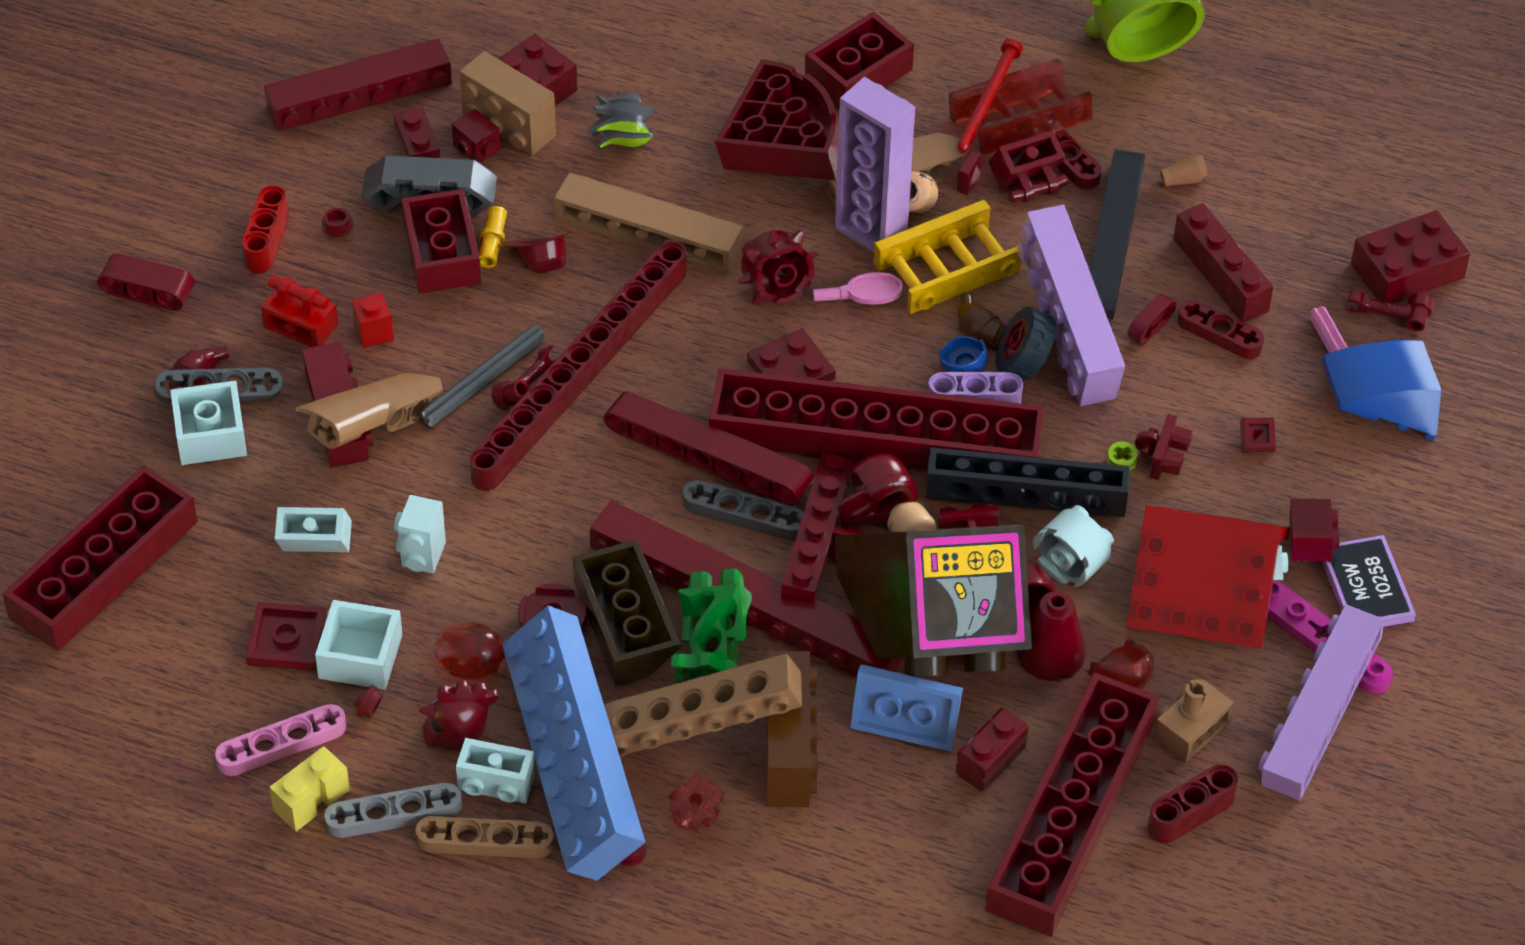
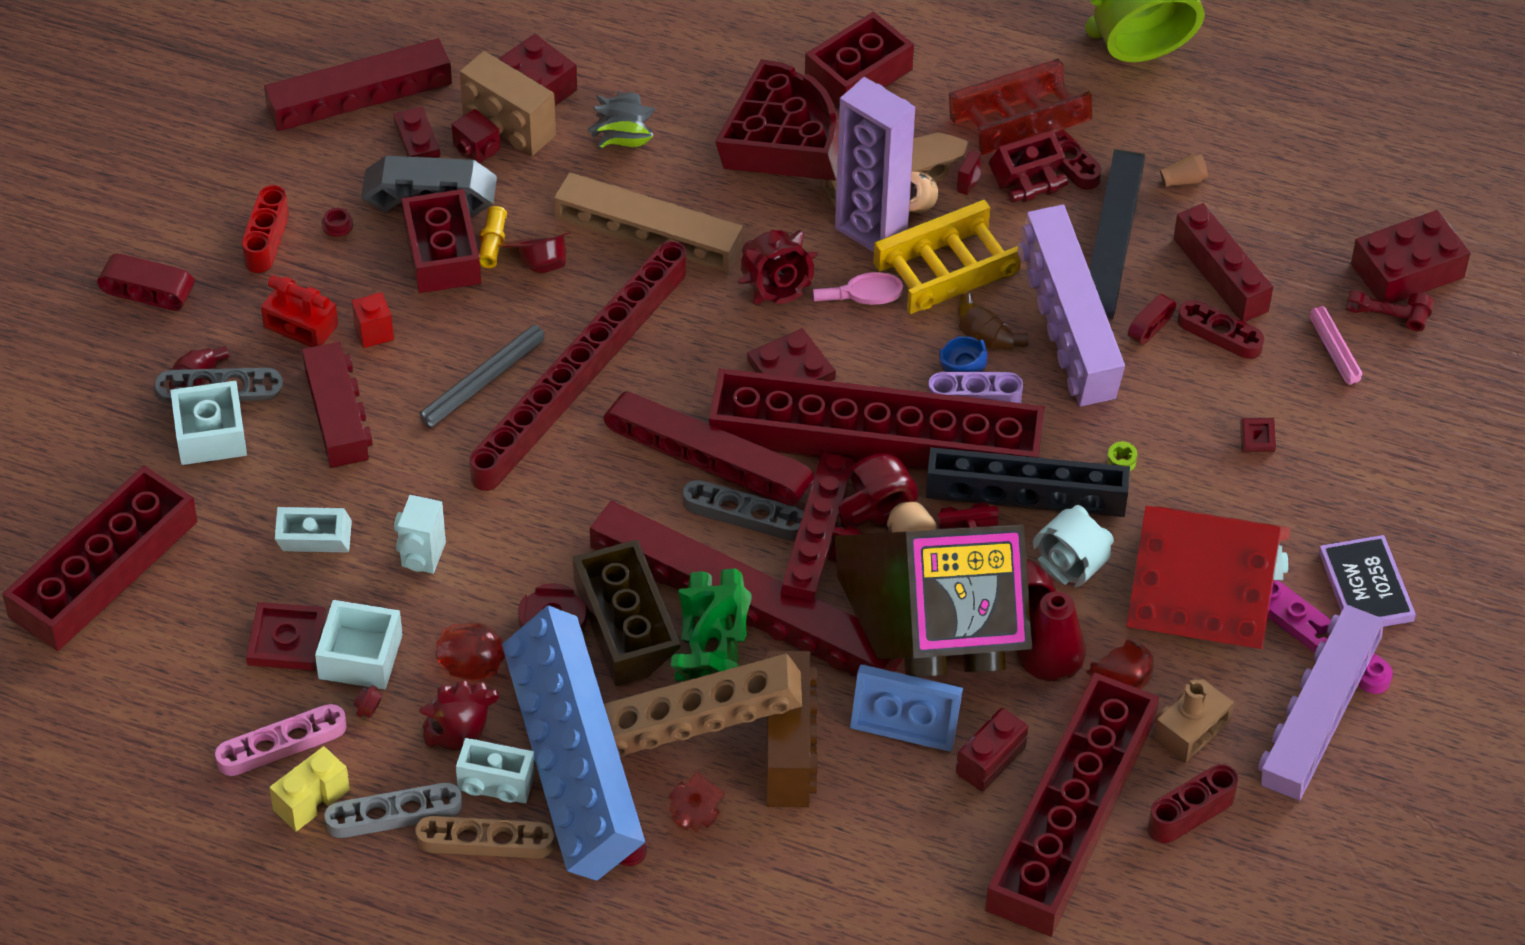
(387, 403): medium nougat panel -> none
(509, 393): dark red brick -> none
(1010, 50): red bar -> none
(1025, 343): black wheel -> none
(1159, 446): dark red hips -> none
(1313, 530): dark red brick -> none
(1387, 382): blue wedge -> none

